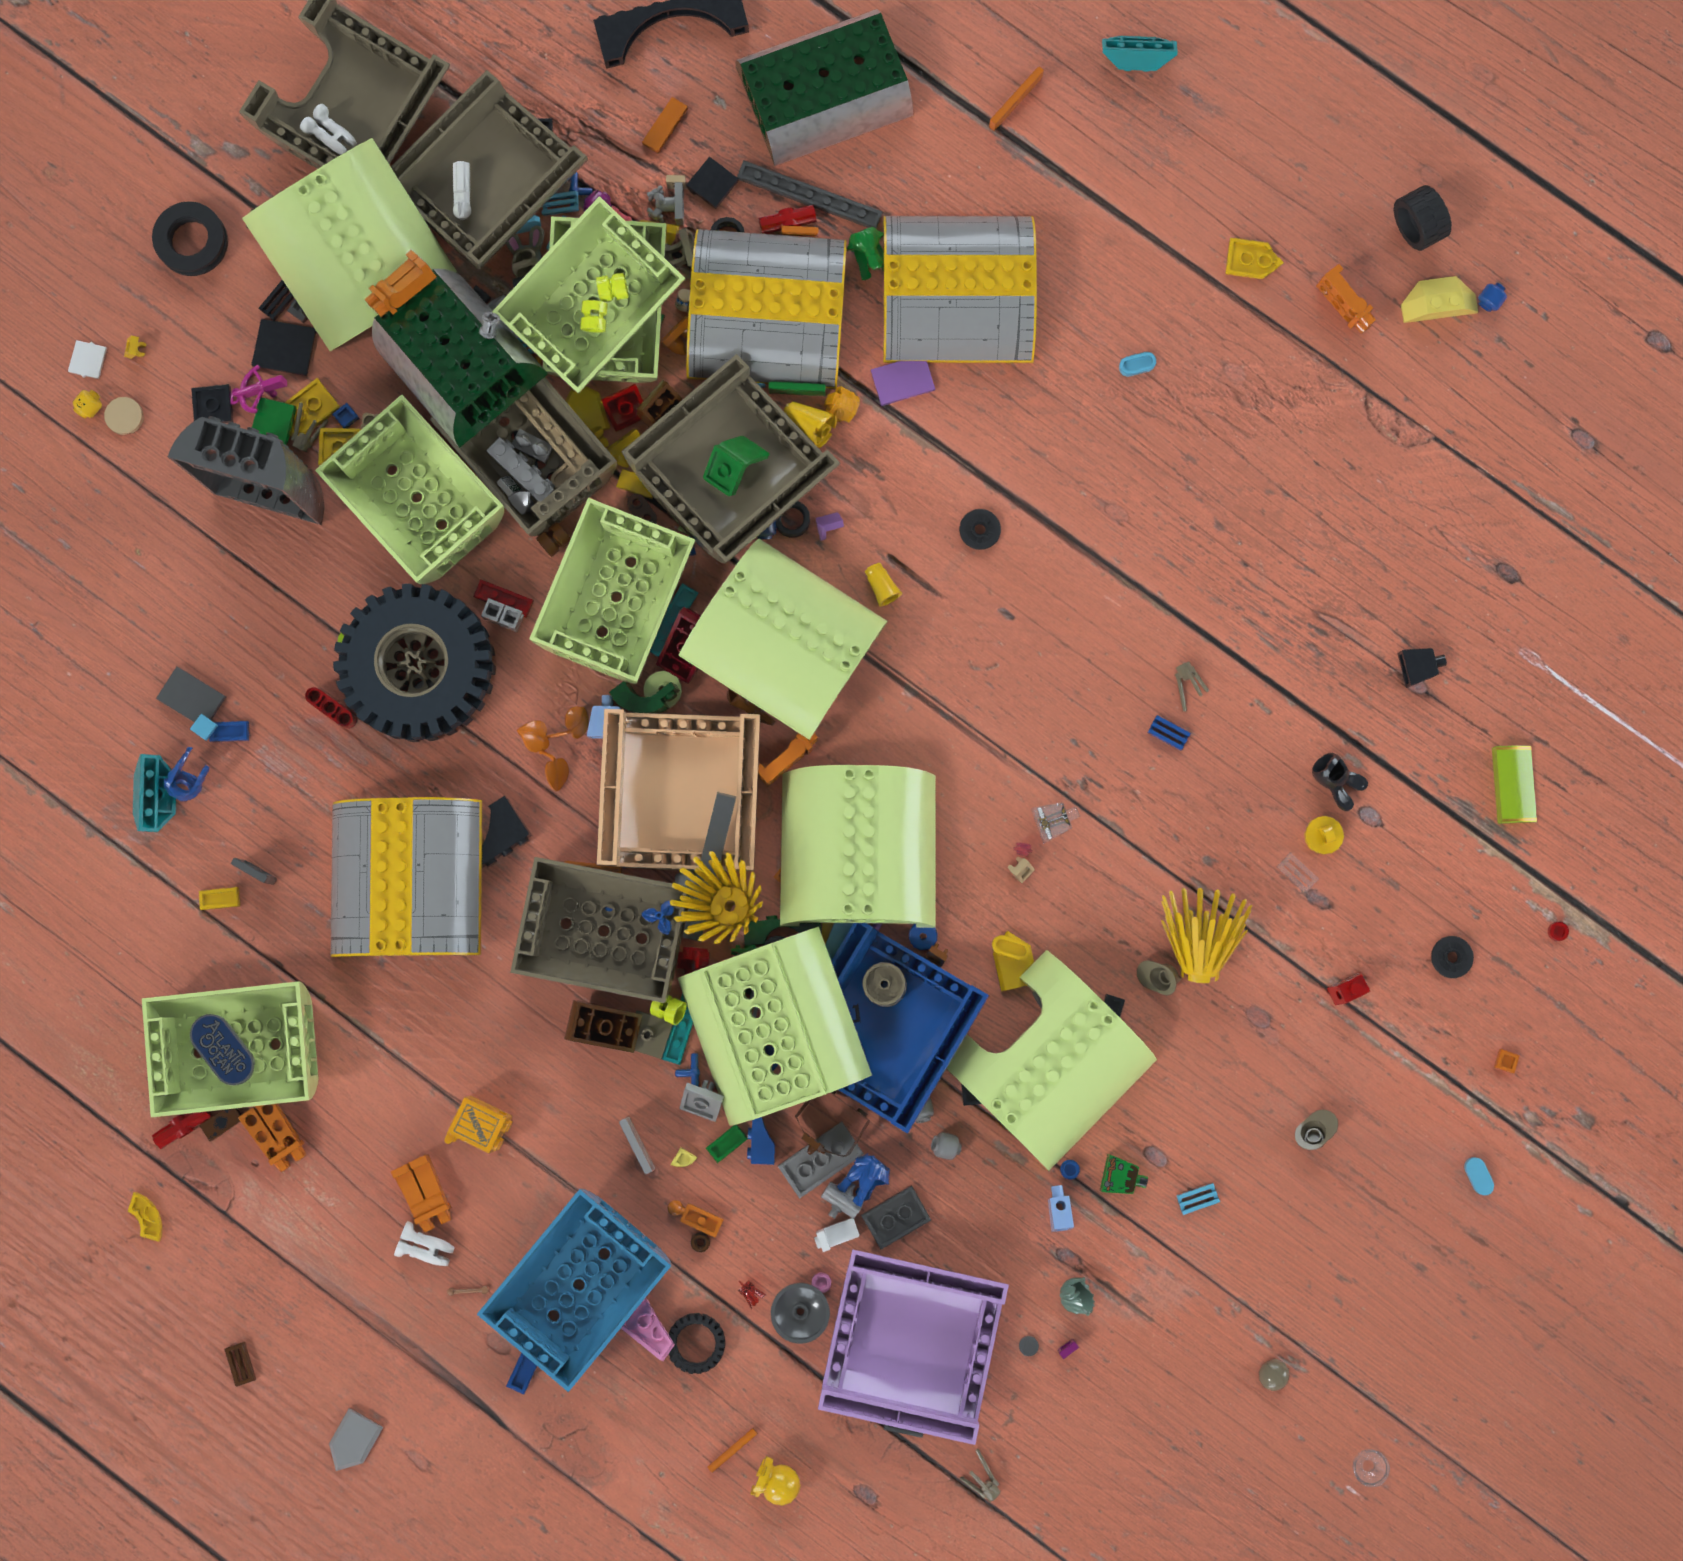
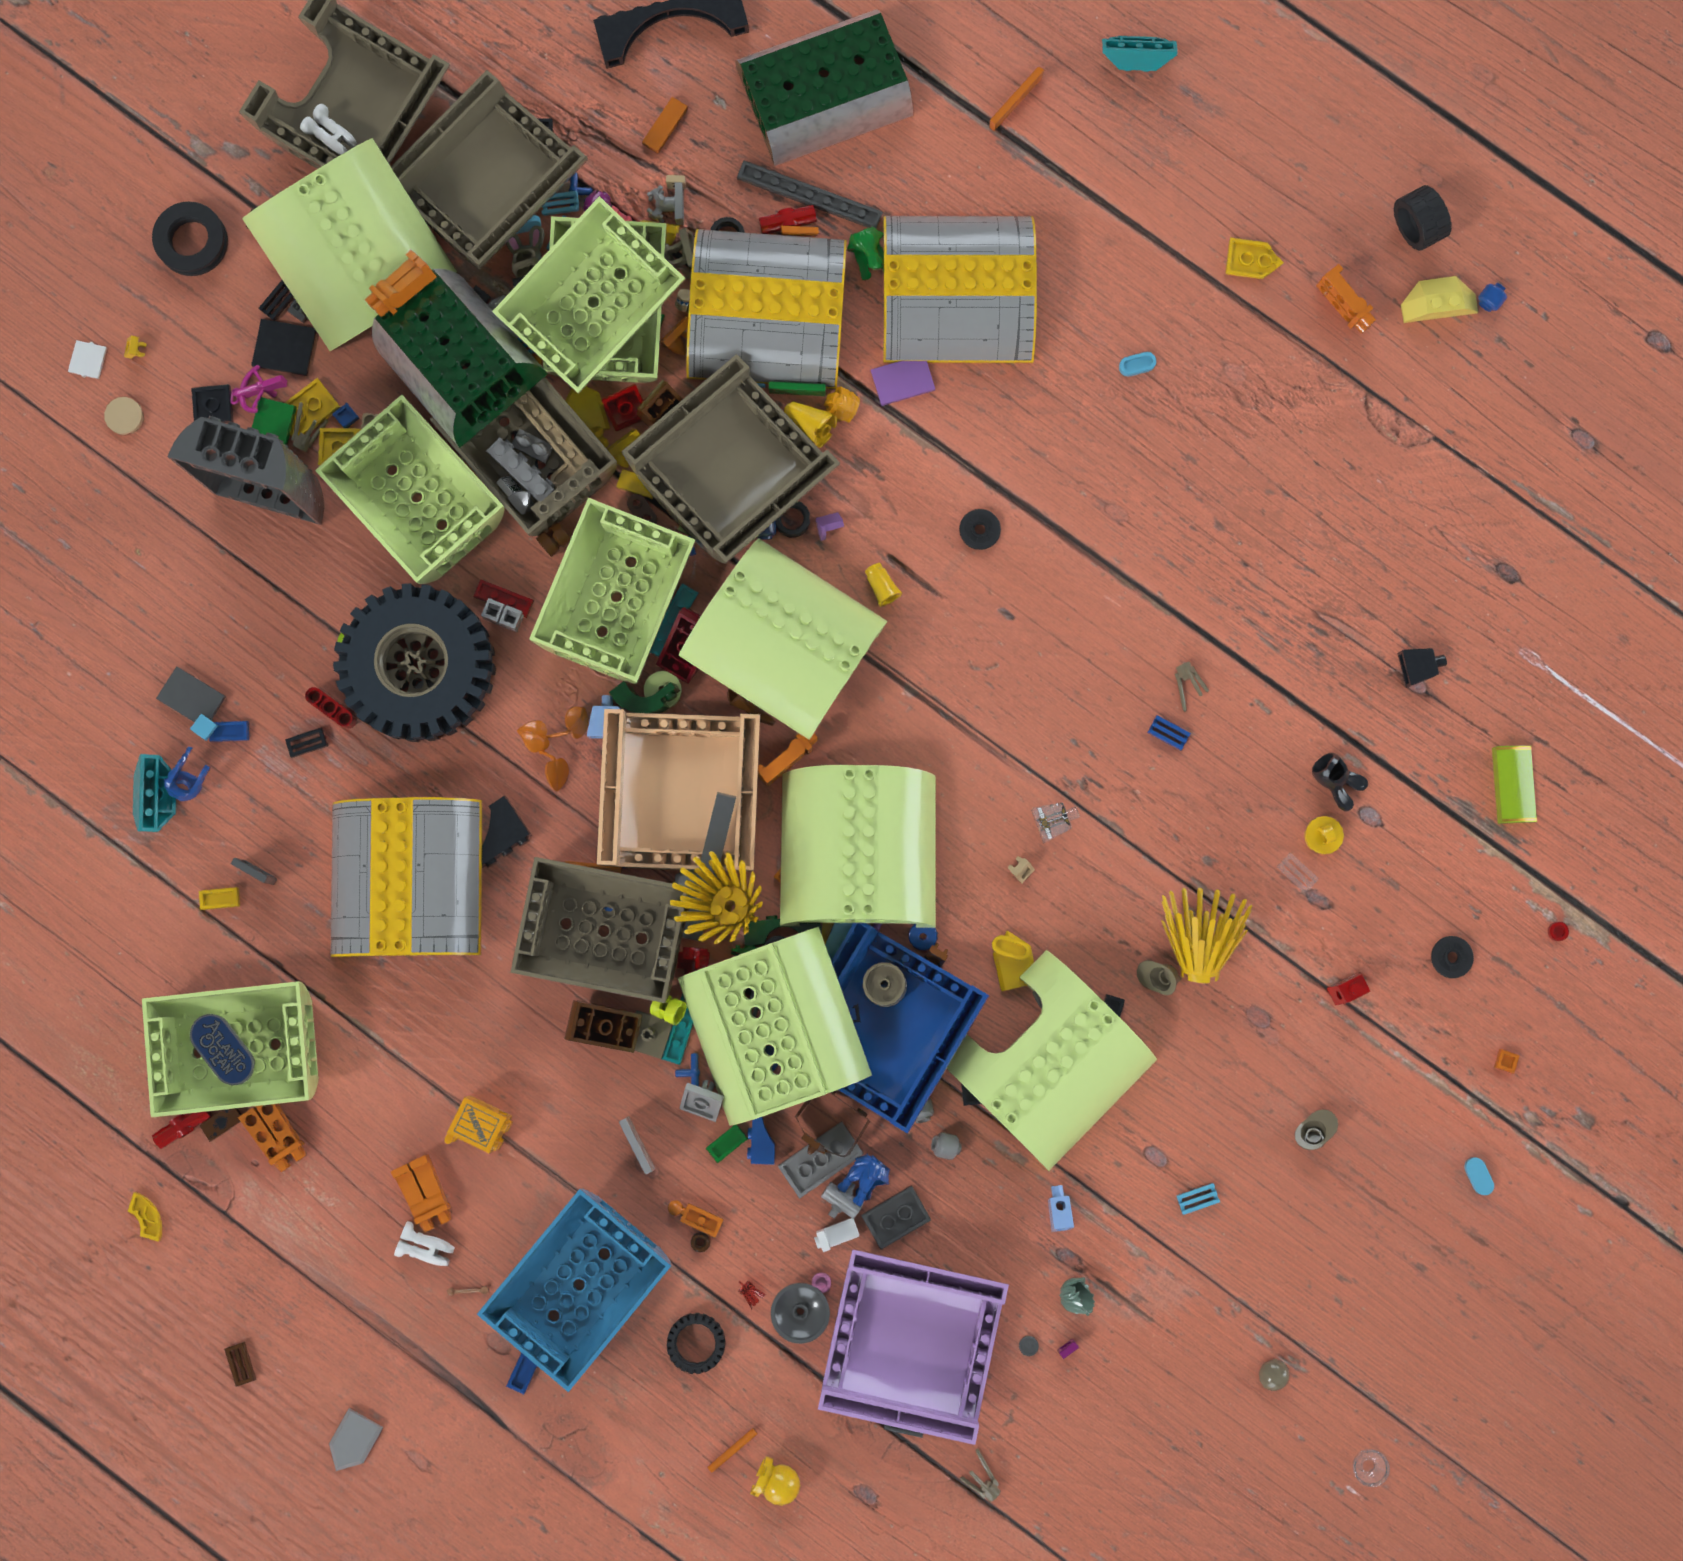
(87, 404): yellow head -> none
(320, 731): none -> black tile
(461, 190): white piece -> none
(489, 325): light grey bush -> none
(593, 323): neon yellow wheel -> none
(612, 287): neon yellow wheel -> none
(648, 1331): bright pink wing -> none
(652, 915): blue plant -> none
(683, 1158): light yellow tile -> none
(712, 182): black tile -> none
(729, 462): green piece -> none
(1022, 849): clear pink plate -> none
(1069, 1169): blue plate -> none
(1121, 1176): torso -> none

